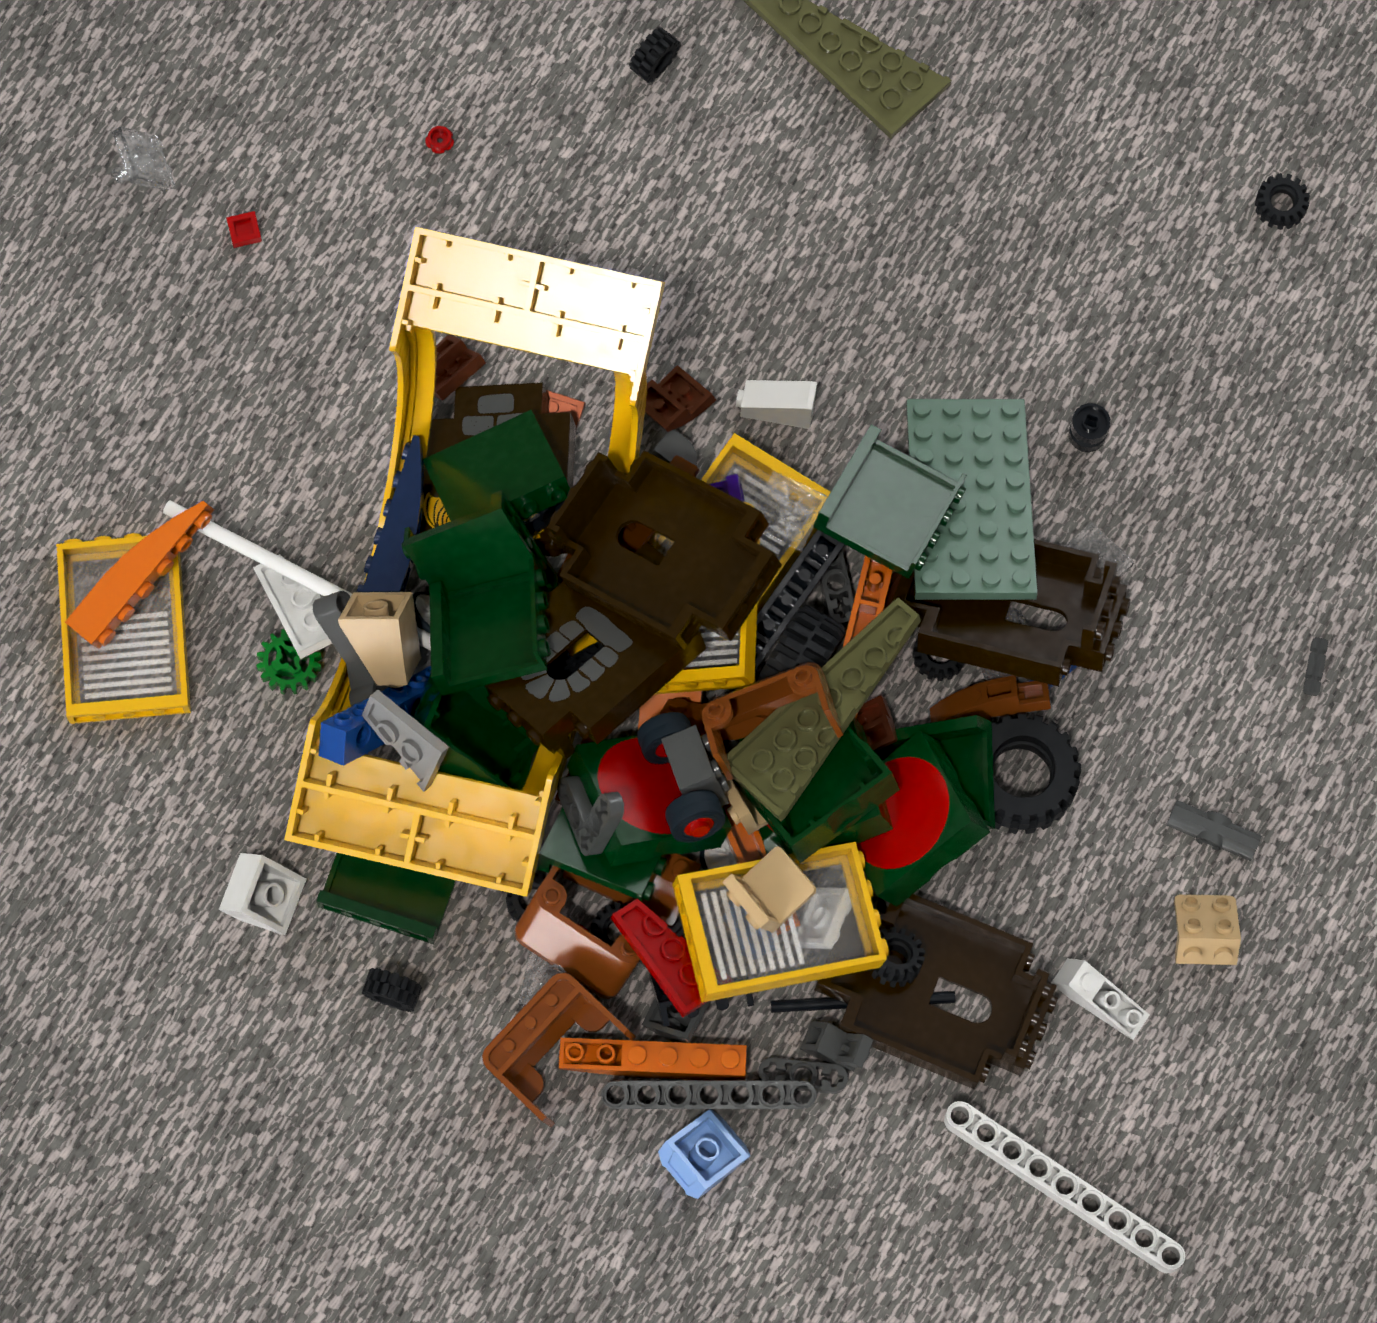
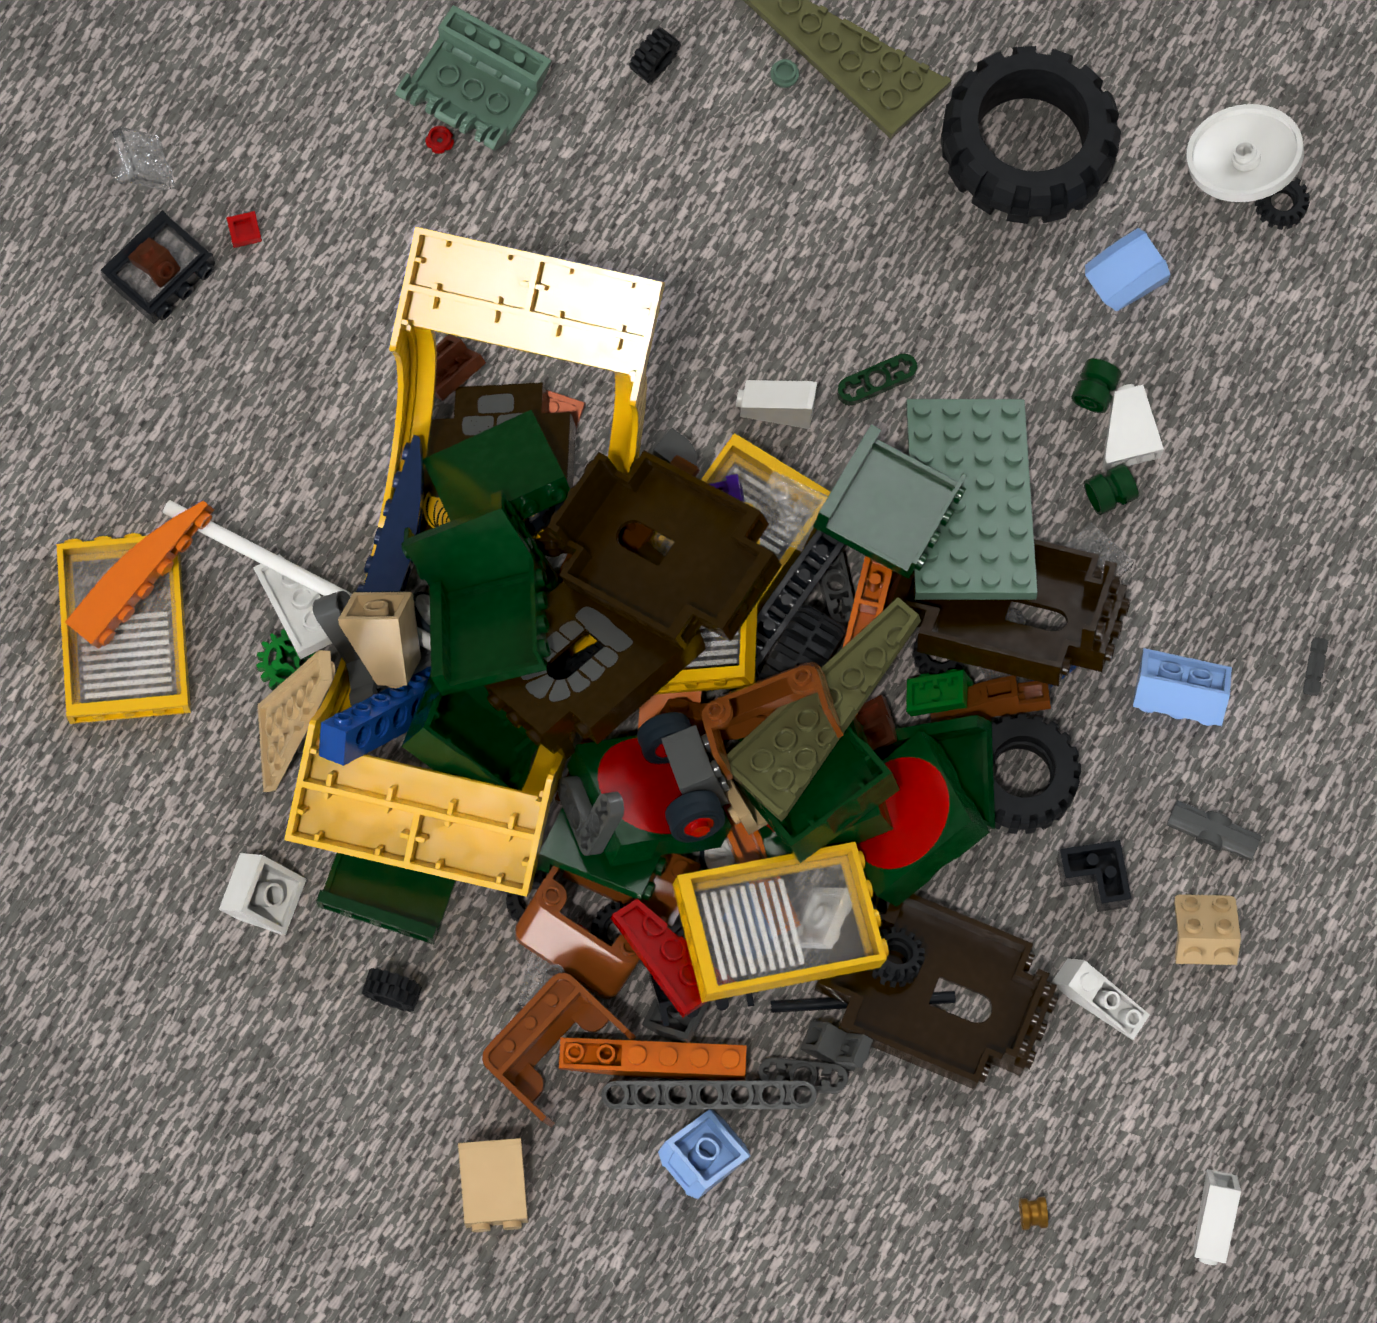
(138, 286): none -> black window
(155, 261): none -> copper bracket
(287, 714): none -> tan wing
(412, 741): light grey wing -> none
(477, 79): none -> sand green slope
(493, 1184): none -> tan slope
(676, 399): copper slope -> none
(770, 890): tan bracket -> none
(784, 73): none -> sand green plate
(881, 368): none -> dark green beam
(937, 692): none -> green bracket
(1017, 190): none -> black tyre
(1033, 1213): none -> pearl gold wheel
(1080, 1189): white beam -> none
(1086, 434): black wheel -> none
(1097, 381): none -> dark green wheel
(1100, 865): none -> black brick
(1114, 488): none -> dark green wheel
(1127, 270): none -> light blue slope
(1131, 429): none -> white slope
(1182, 687): none -> light blue slope
(1216, 1217): none -> white slope
(1245, 153): none -> white dish

